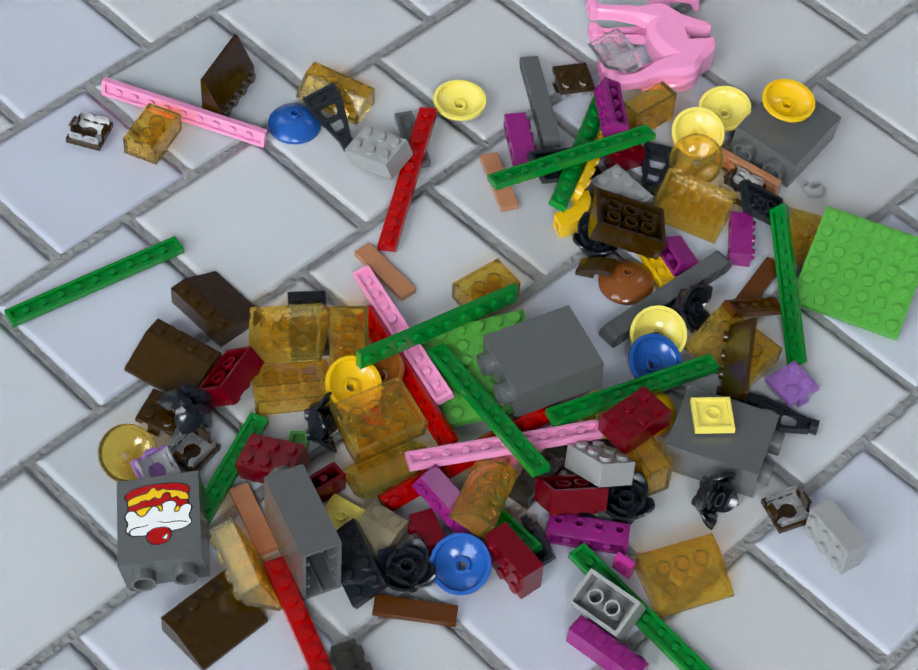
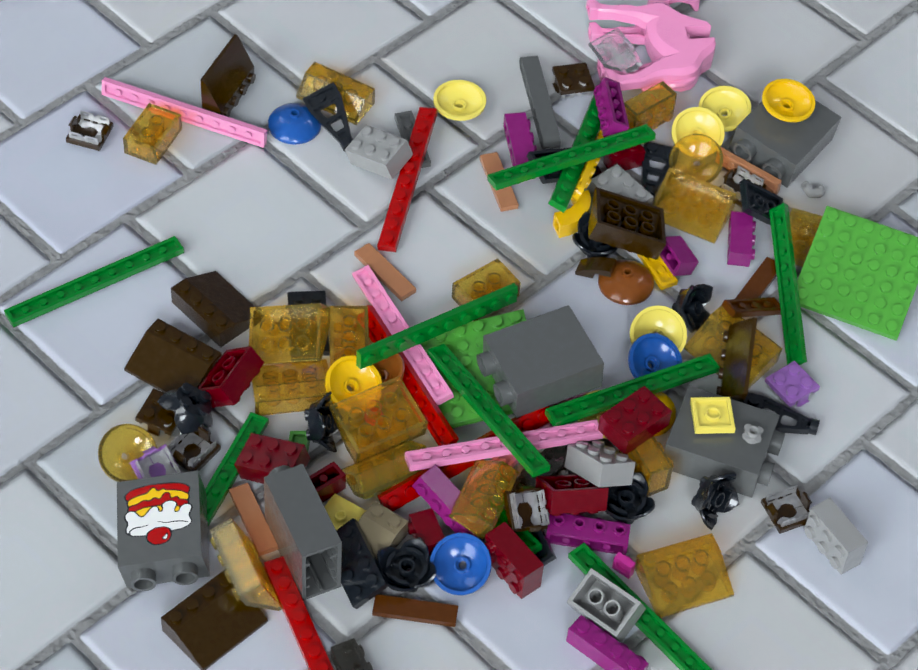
(526, 509): none -> piece
(703, 272): dark grey beam -> none
(752, 438): none -> light grey plate

